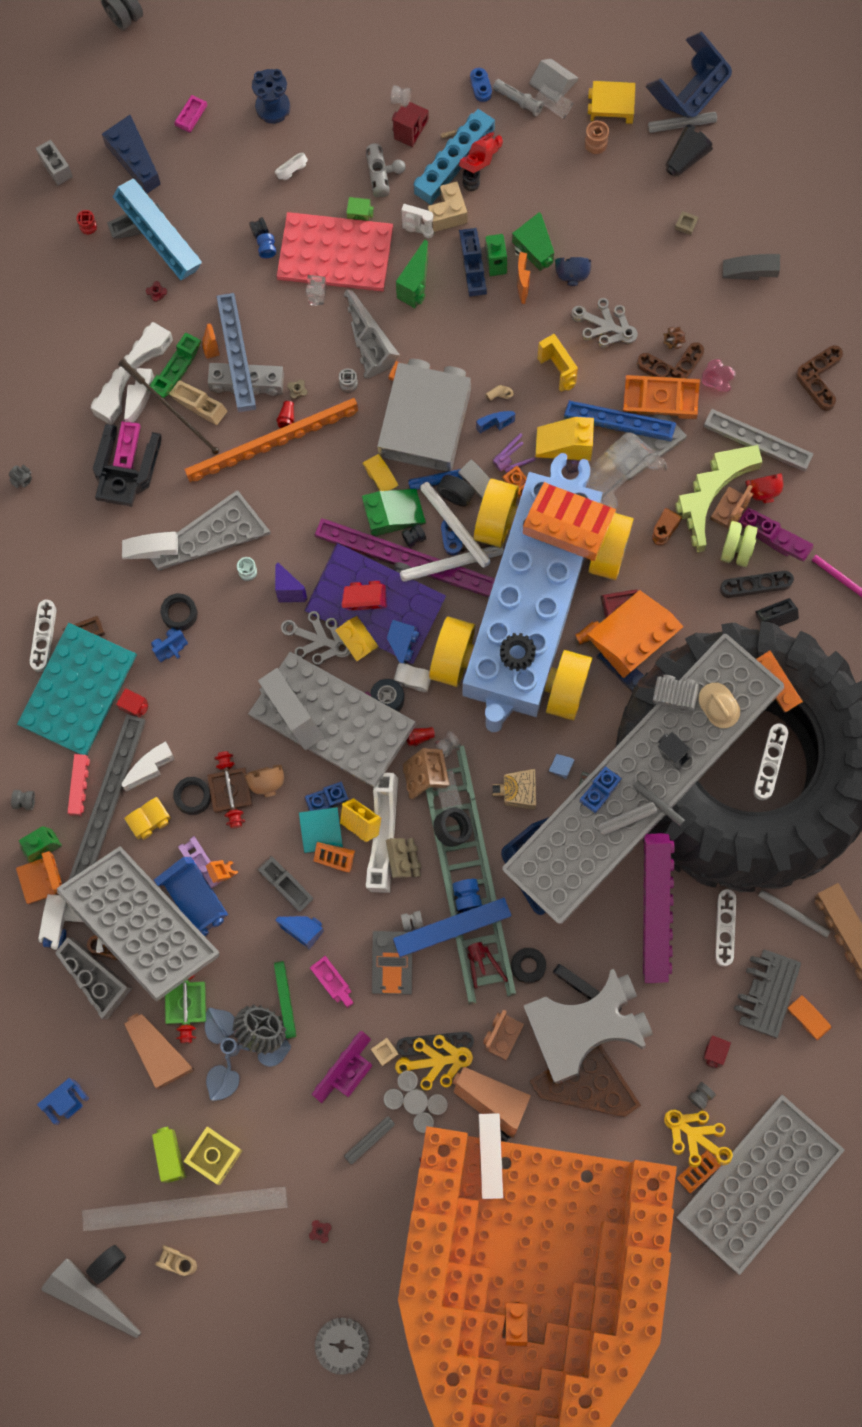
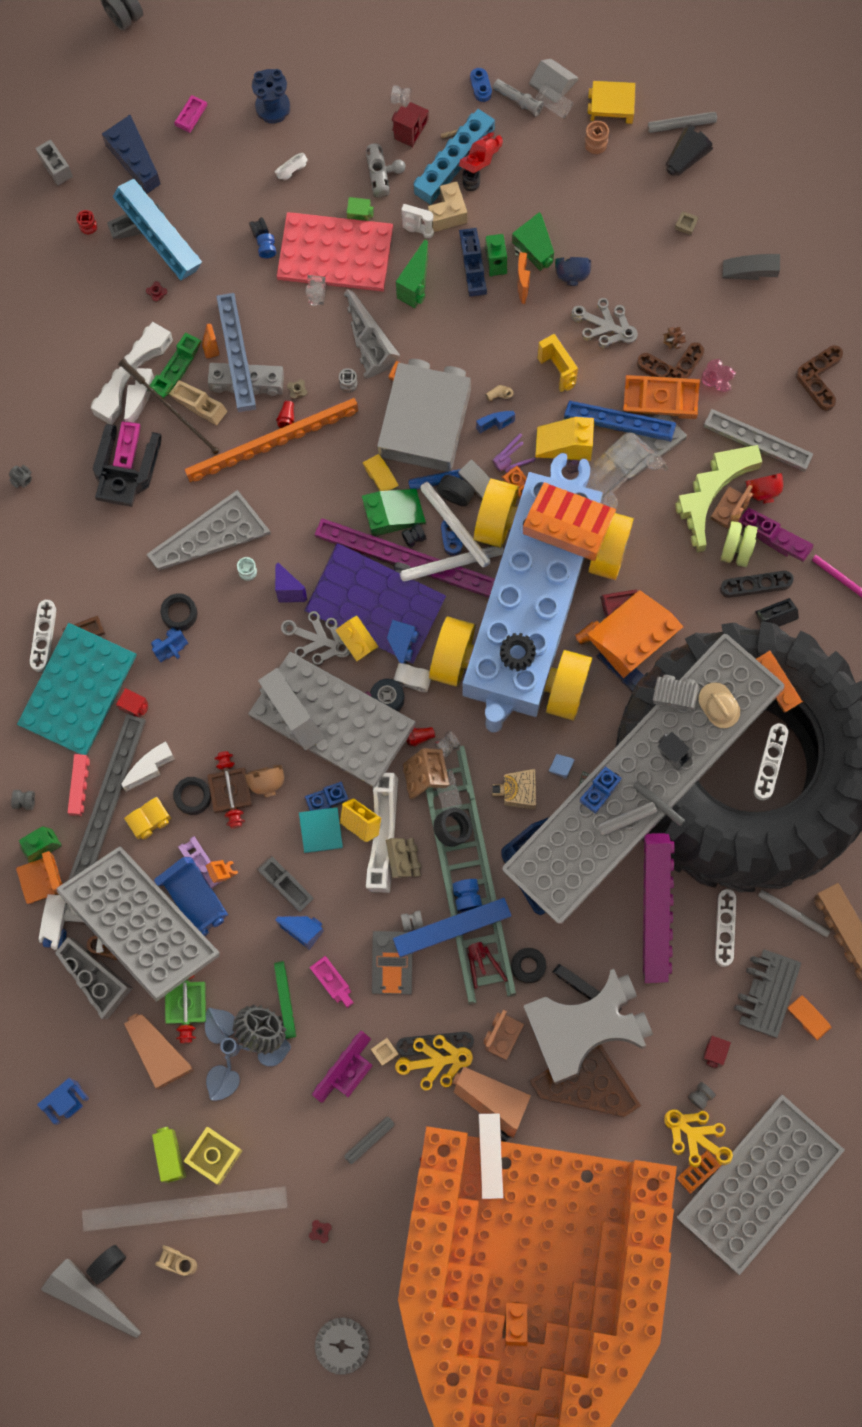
(150, 546): white slope -> none
(335, 850): orange slope -> none
(364, 596): red slope -> none
(415, 1101): light grey piece -> none
(667, 525): dark orange piece -> none
(711, 75): dark blue windscreen -> none

